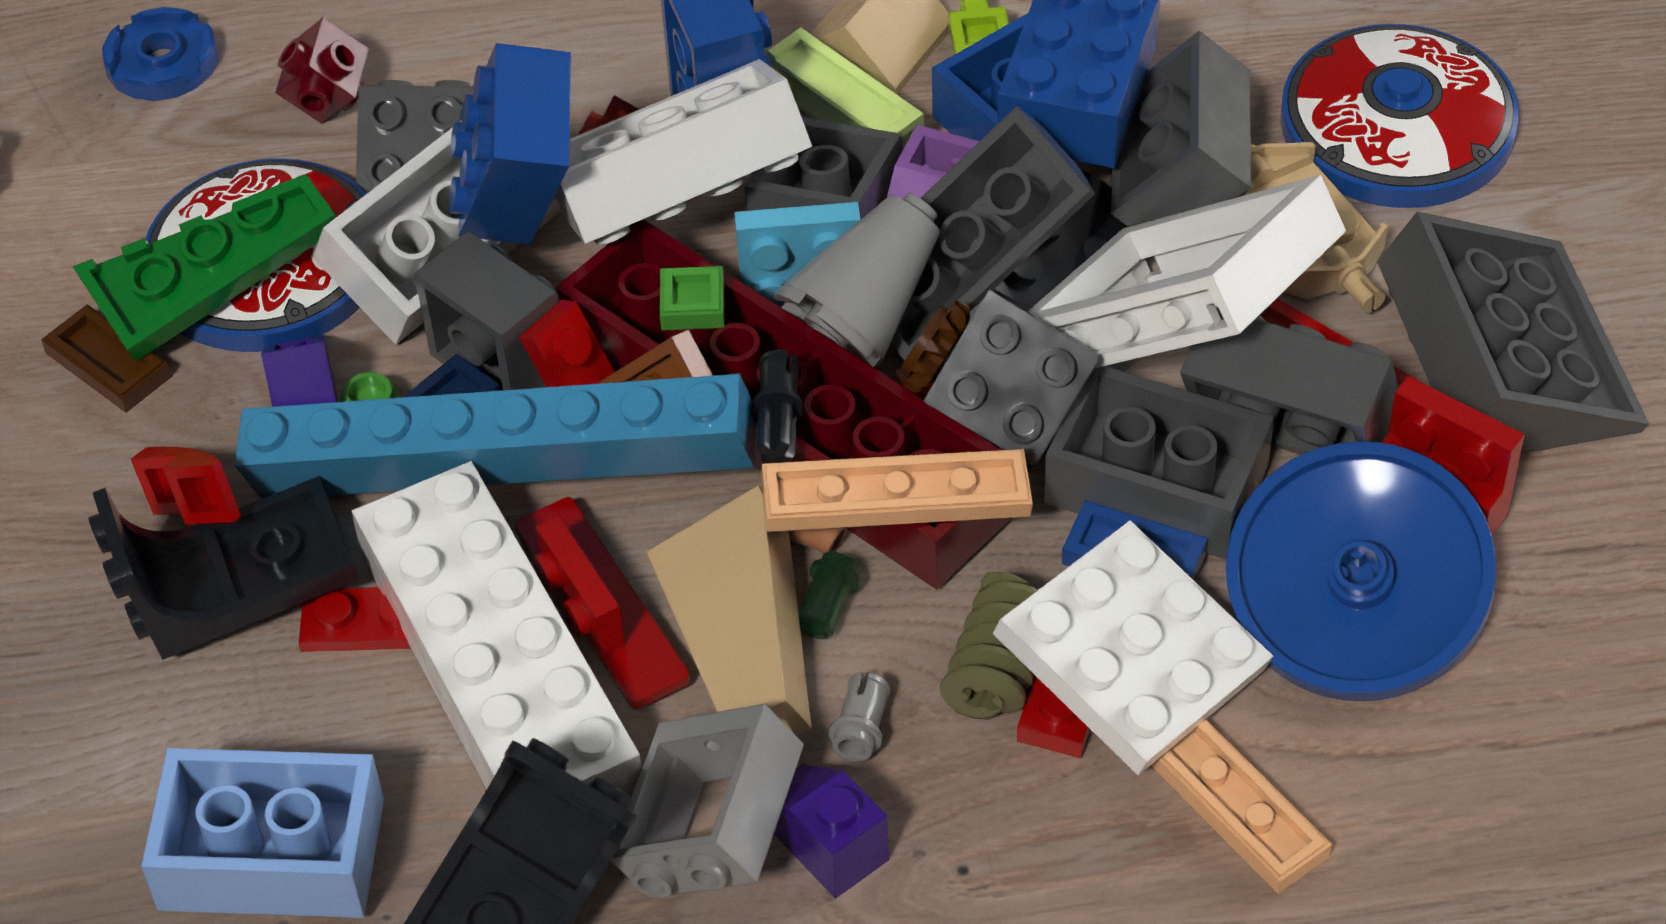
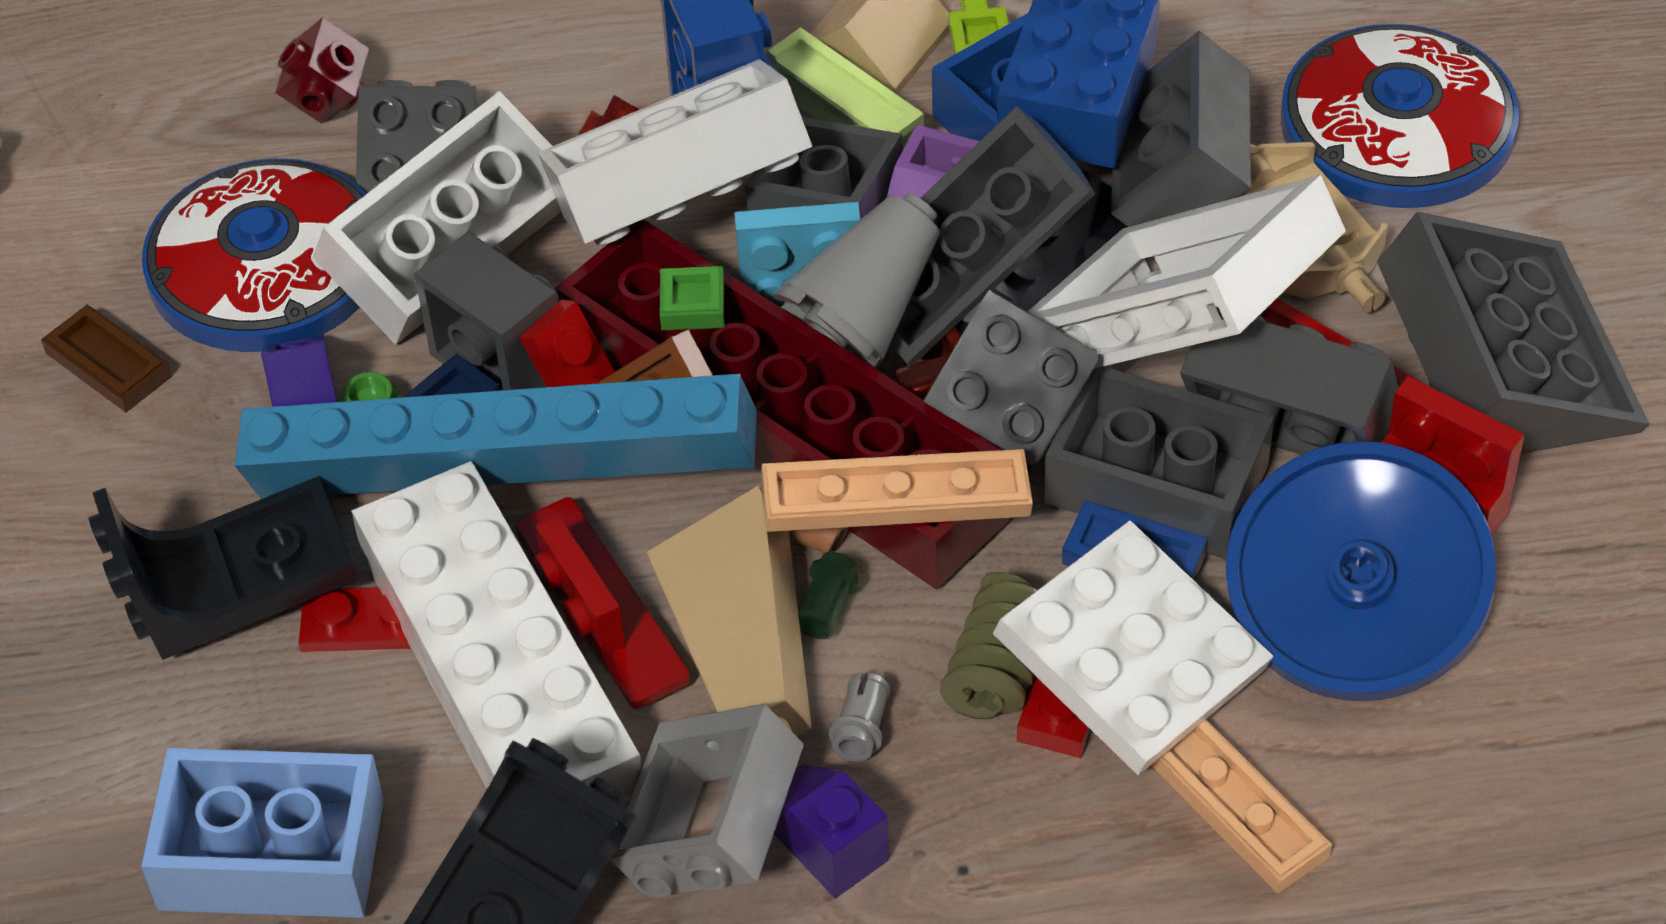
(164, 76): blue tile -> none
(181, 278): green wing -> none
(186, 484): red slope -> none
(512, 143): blue brick -> none
(777, 406): black axle -> none
(934, 345): reddish brown gear -> none

